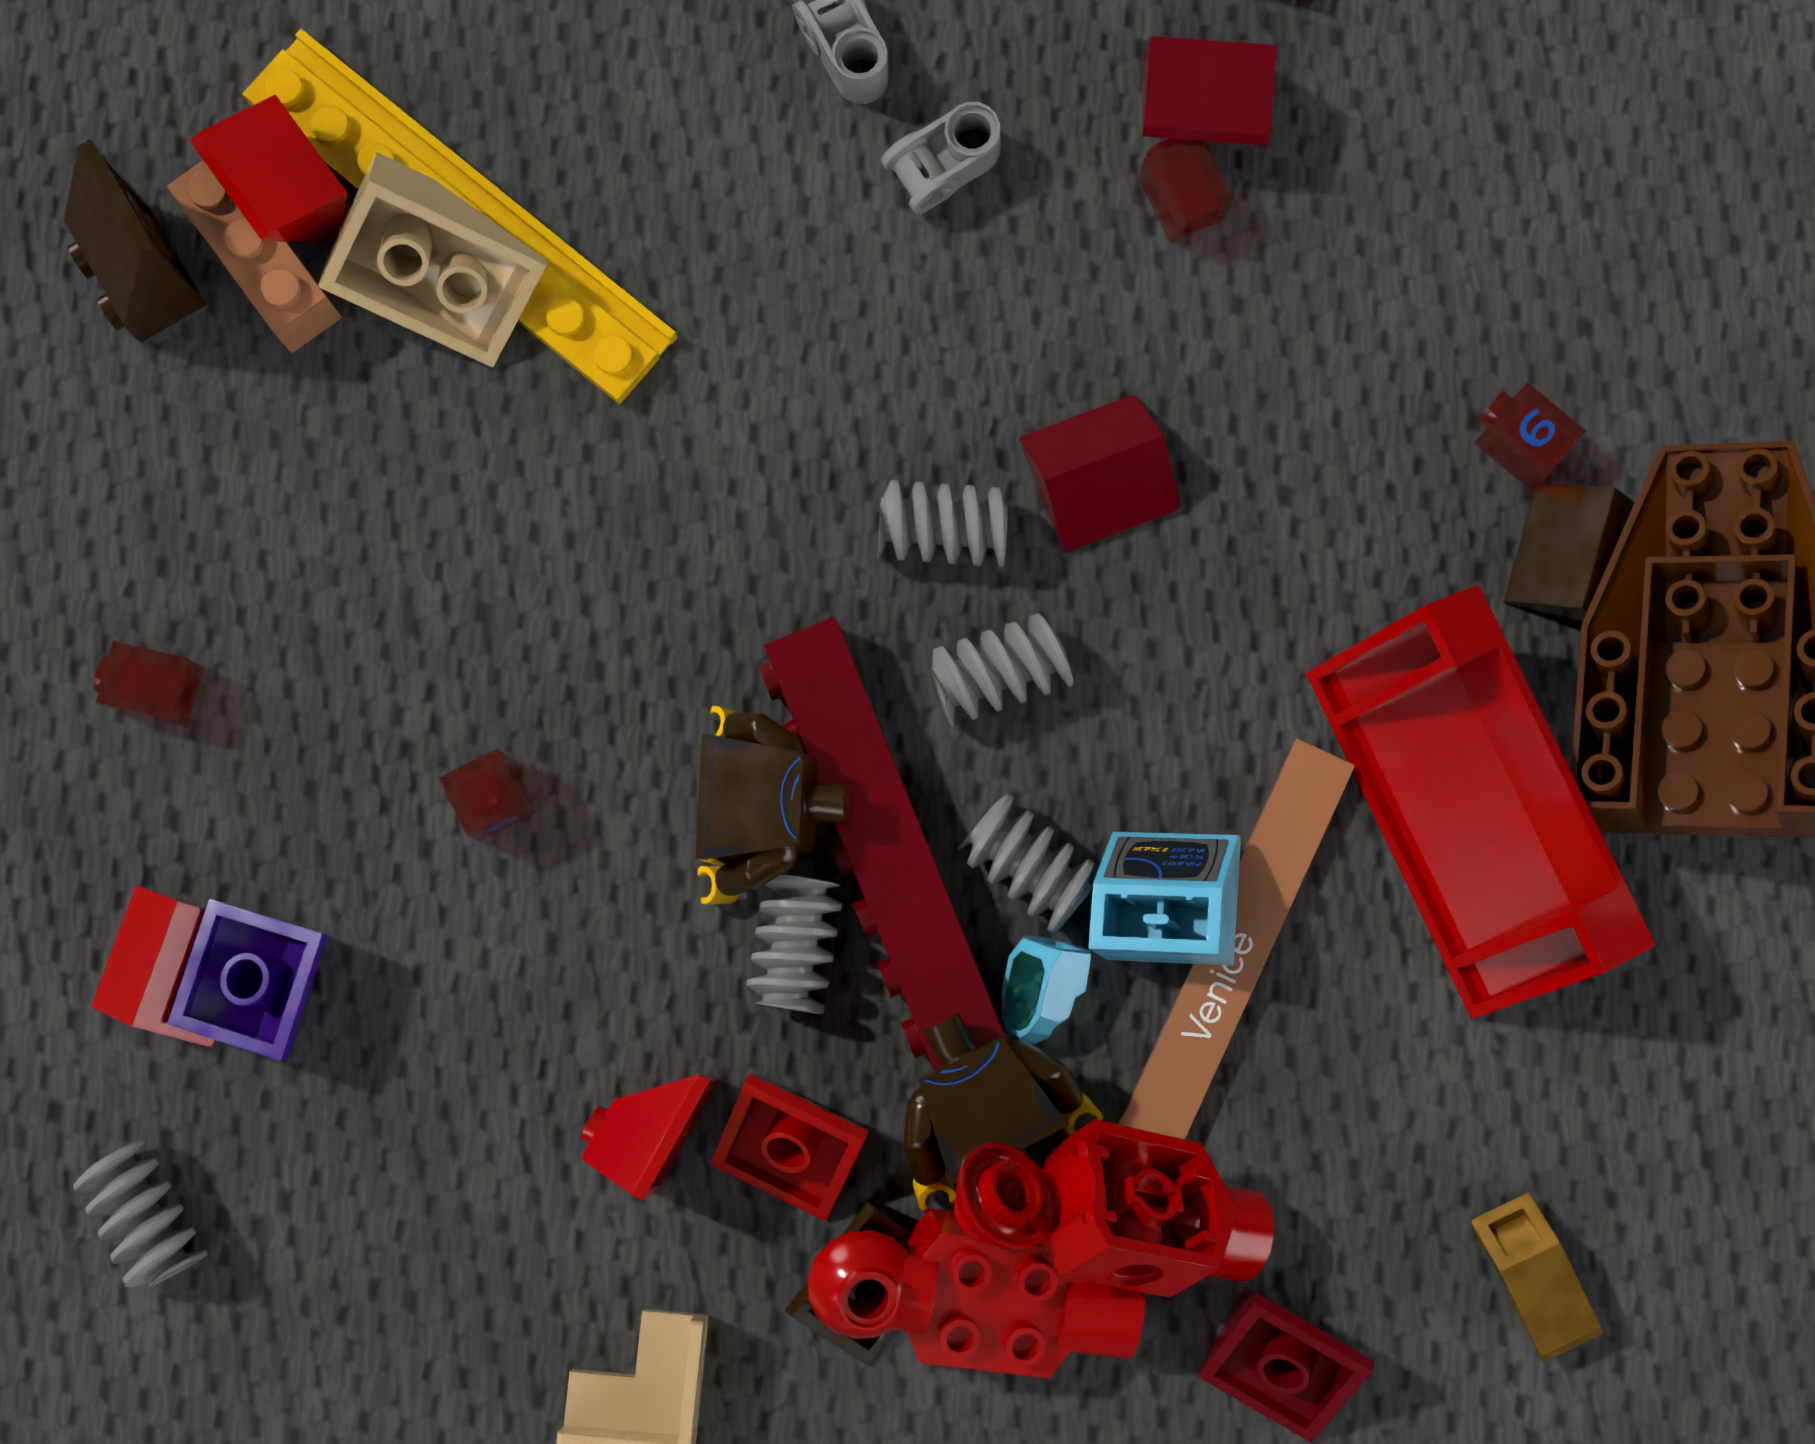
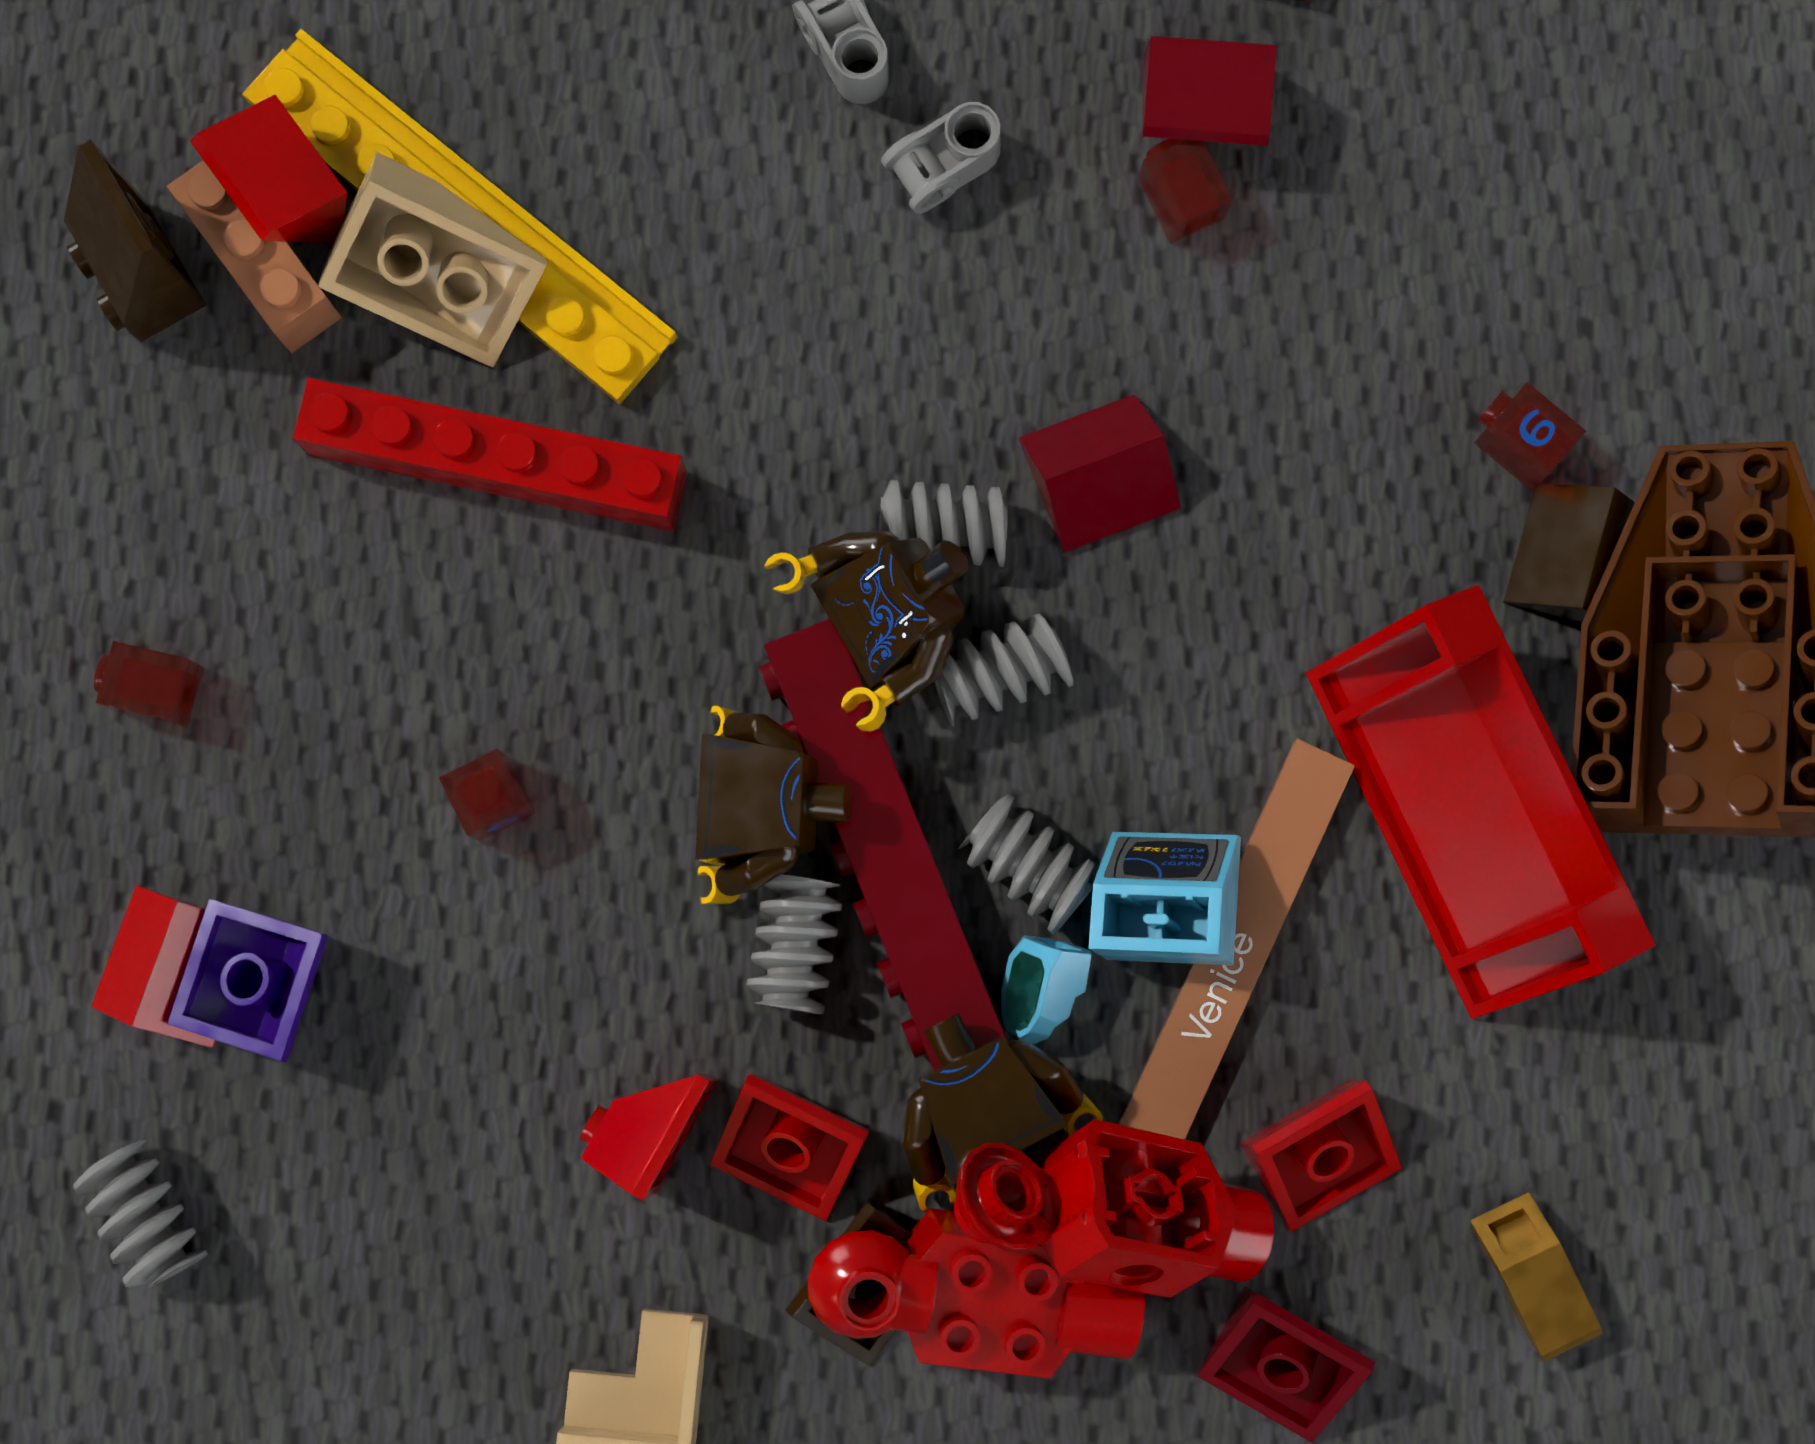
(490, 454): none -> red brick
(889, 608): none -> dark brown torso
(1323, 1153): none -> red slope

